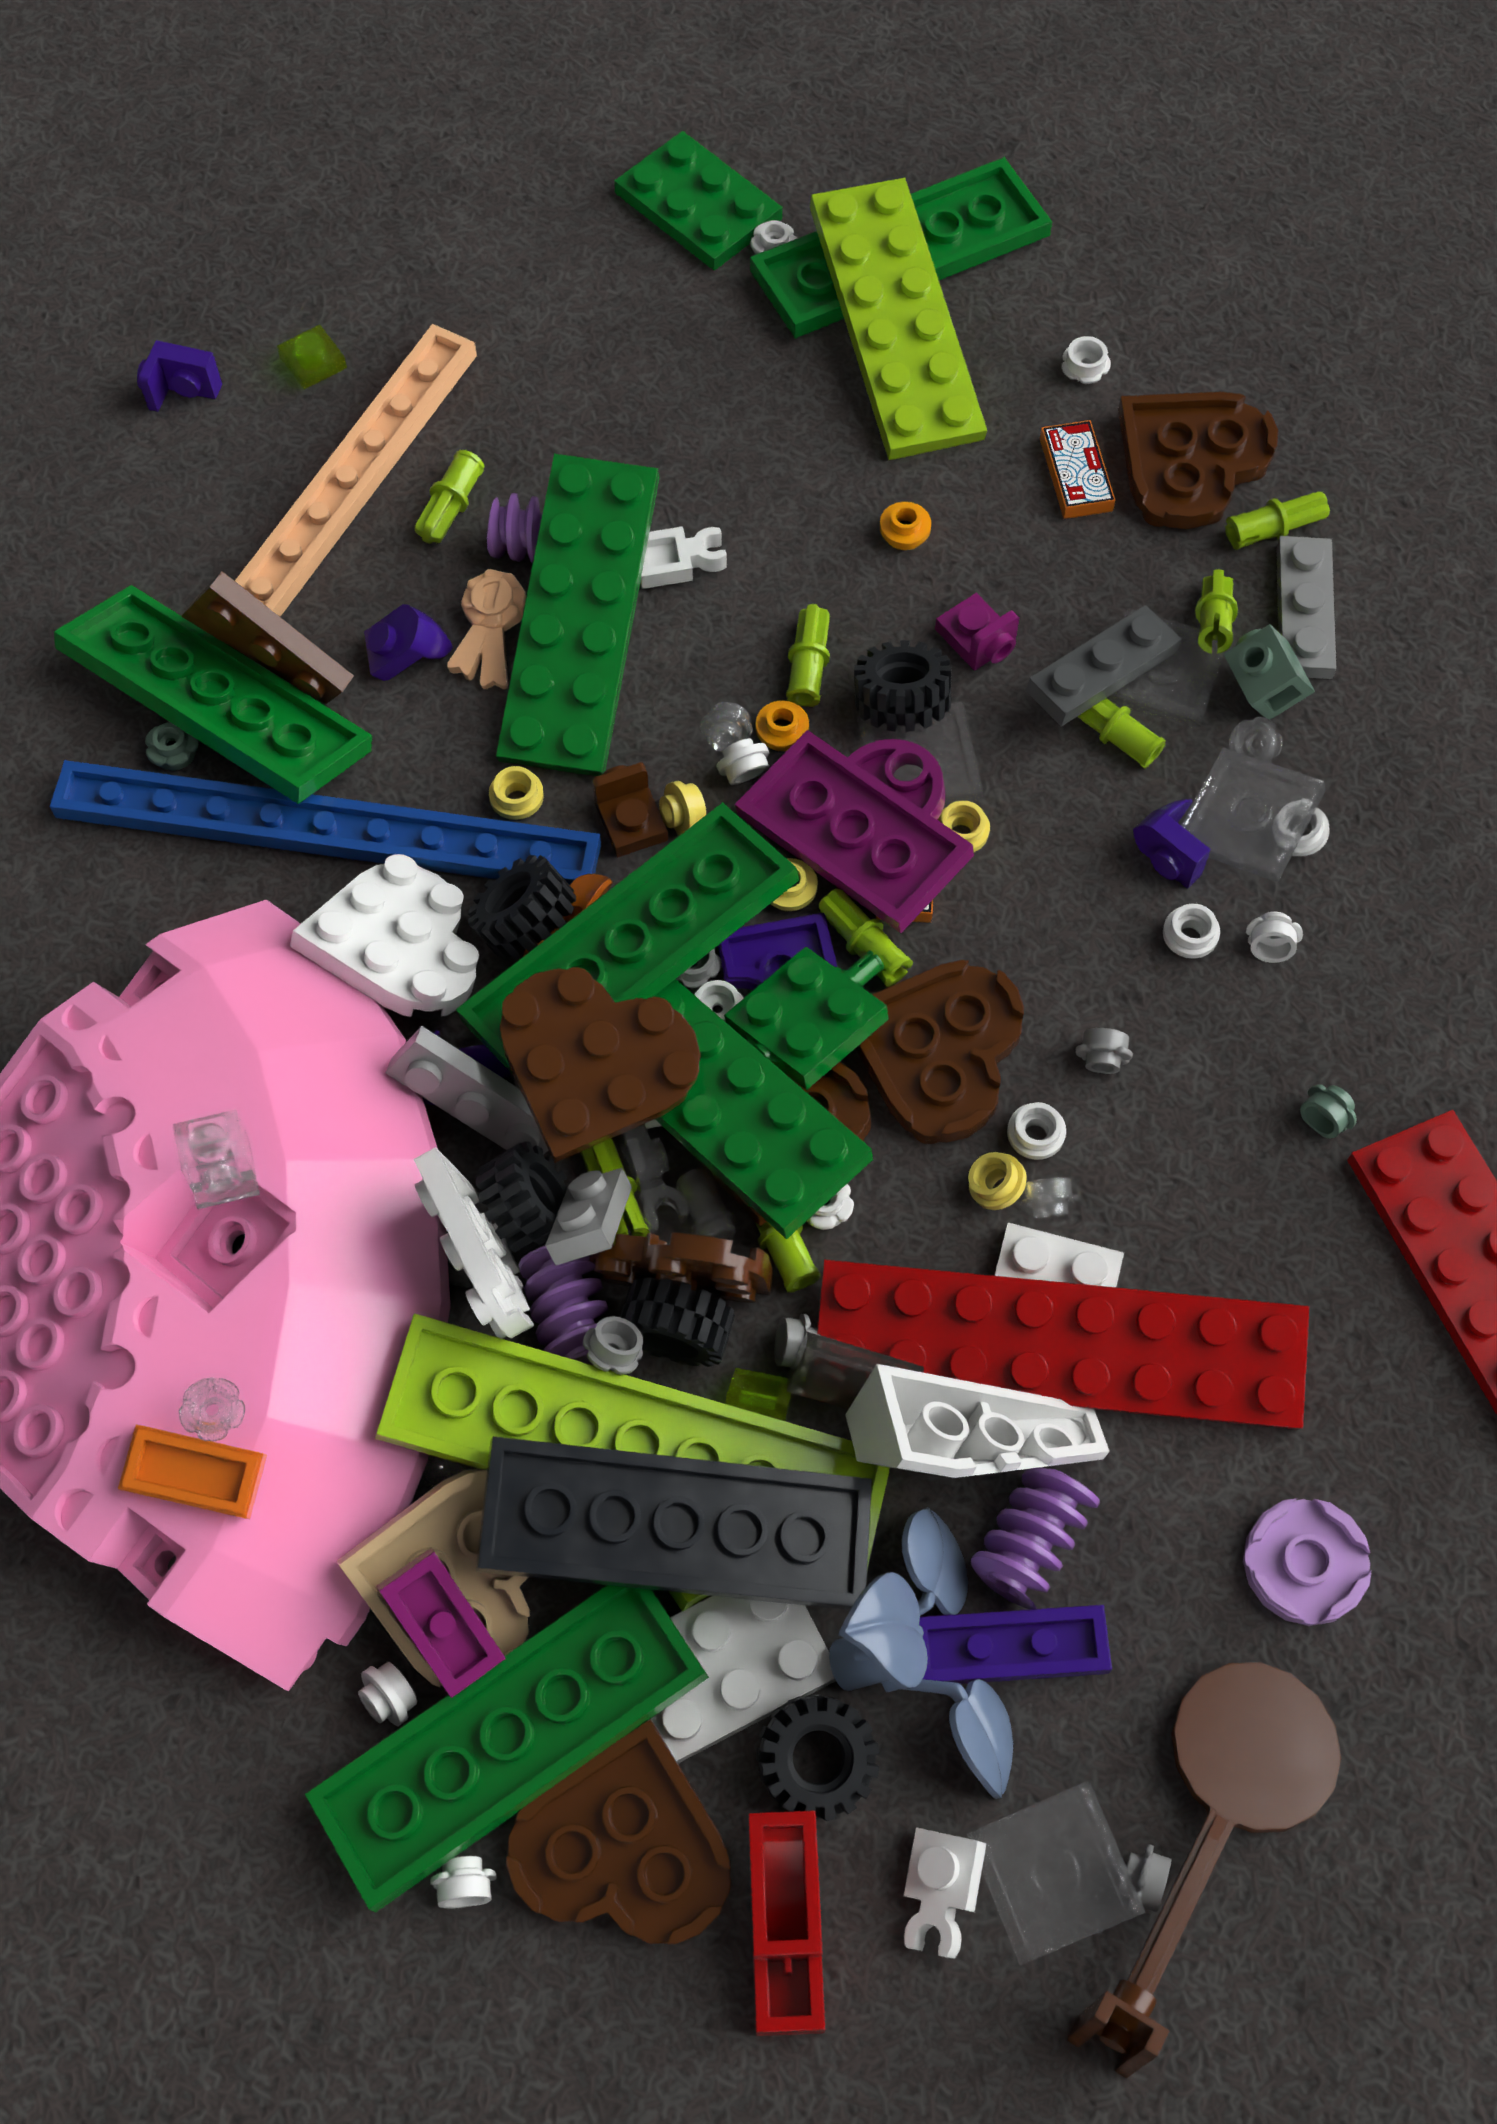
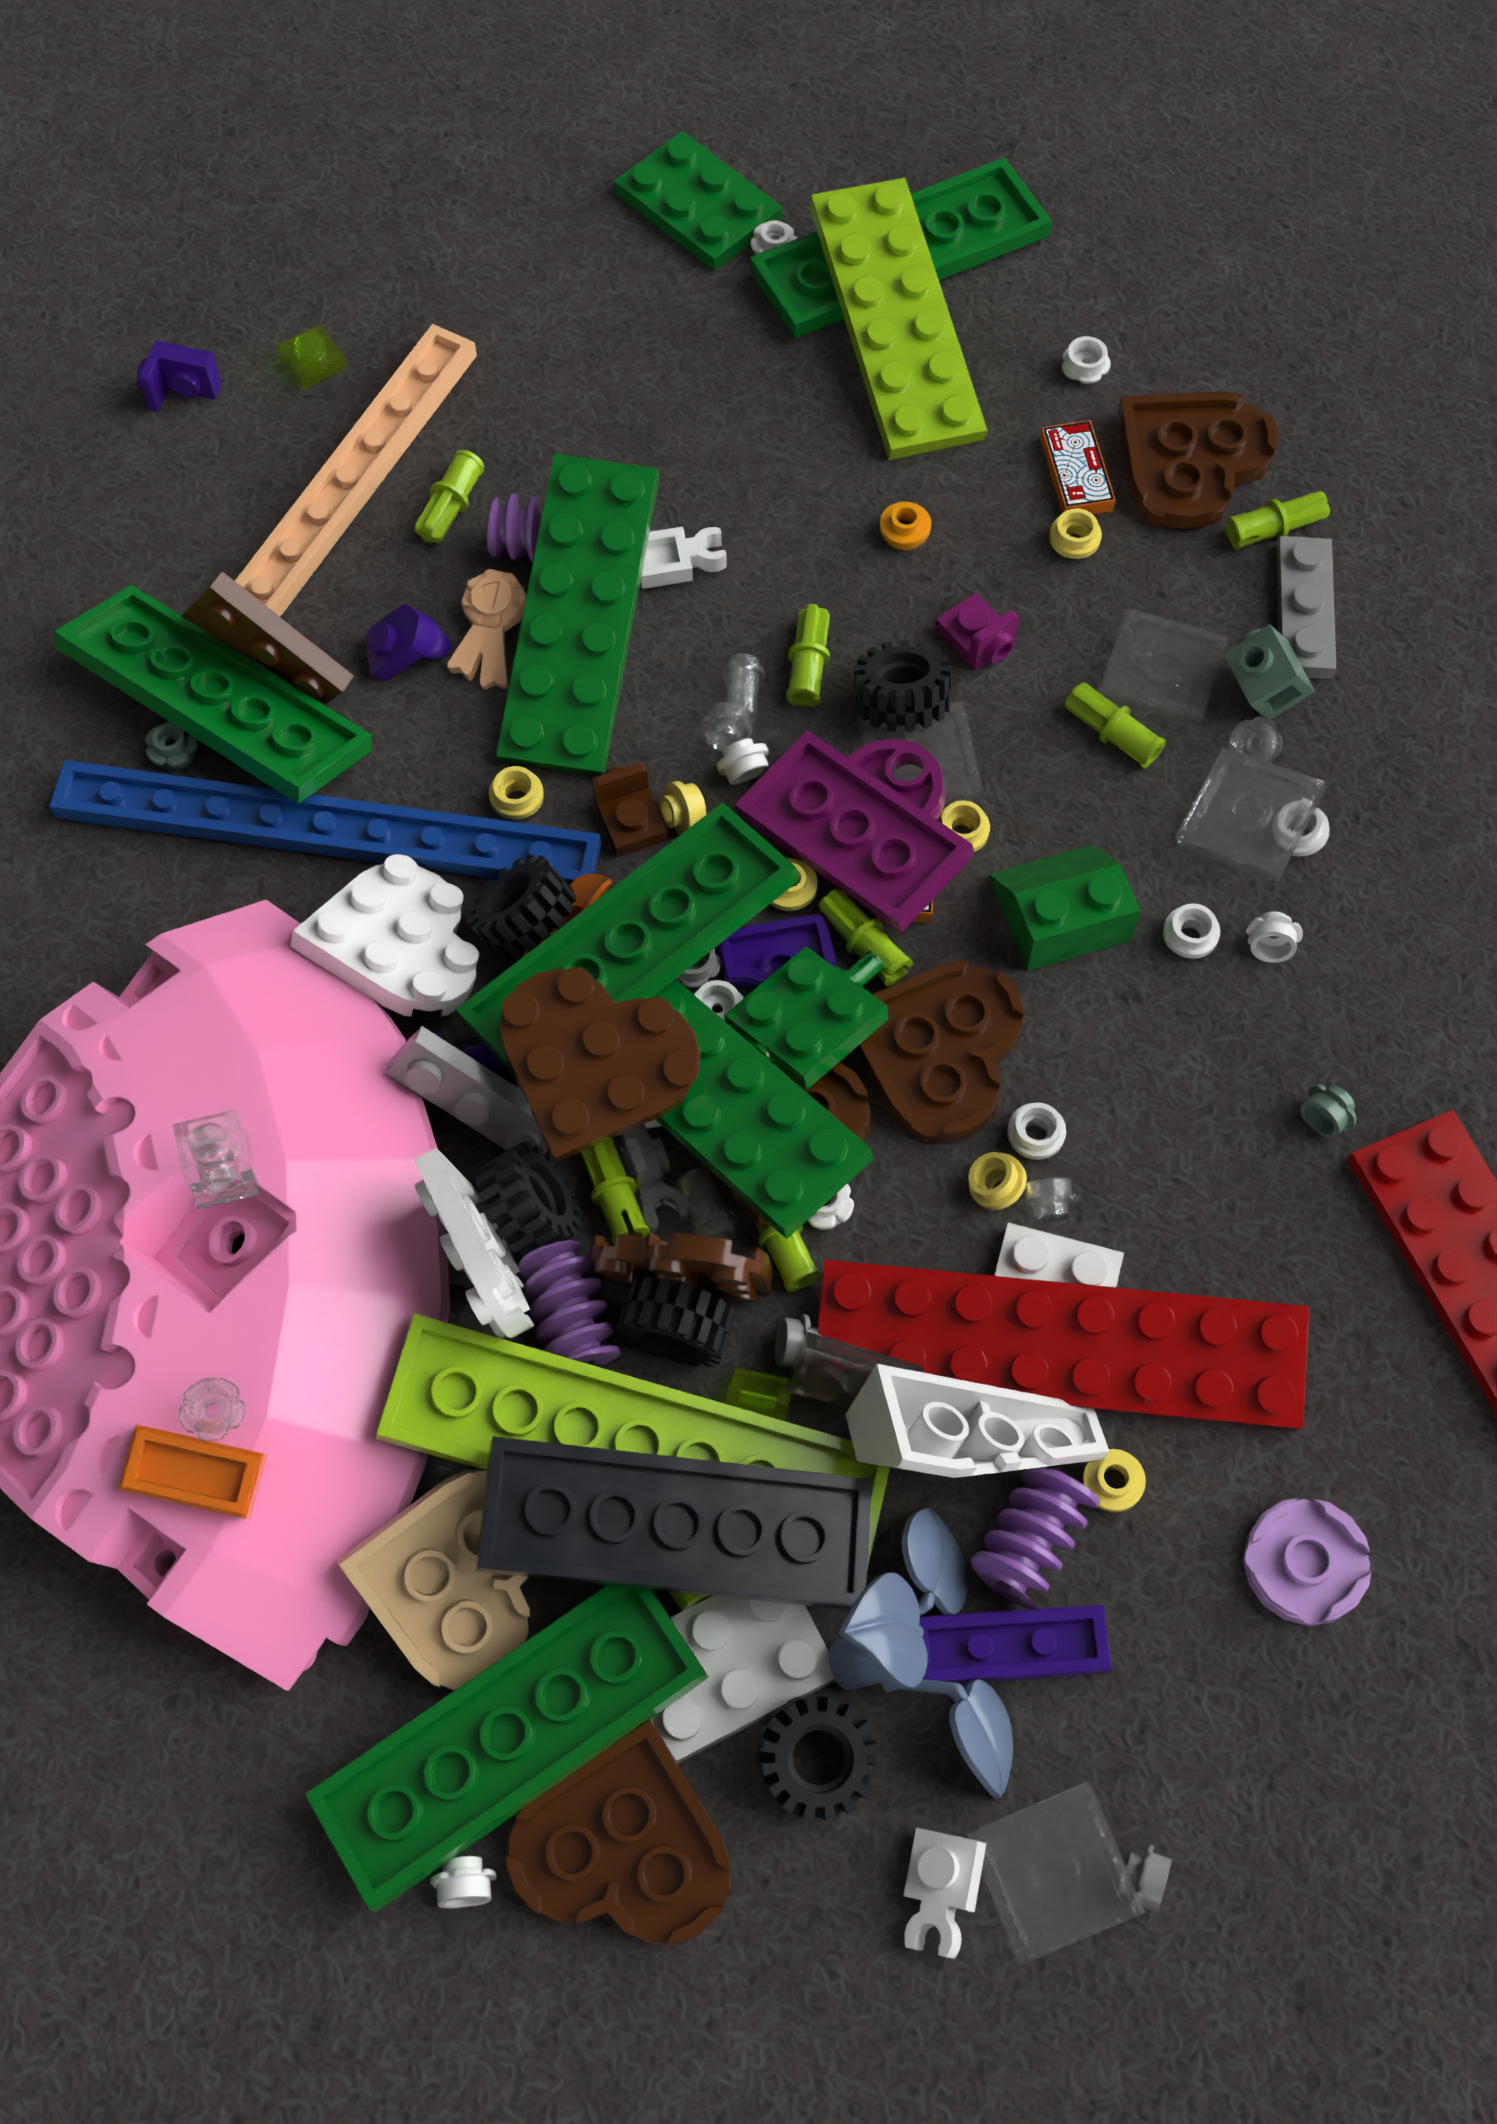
(387, 1694): white plate -> none
(441, 1622): magenta plate -> none
(589, 1215): light grey plate -> none
(614, 1345): light grey plate -> none
(743, 680): none -> clear pin
(776, 736): light orange plate -> none
(786, 1923): red slope -> none
(1066, 905): none -> green slope
(1075, 522): none -> light yellow plate
(1103, 665): dark grey plate -> none
(1104, 1050): light grey plate -> none
(1110, 1498): none -> light yellow plate
(1170, 846): dark purple plate -> none
(1216, 612): lime axle -> none
(1257, 1760): reddish brown piece -> none

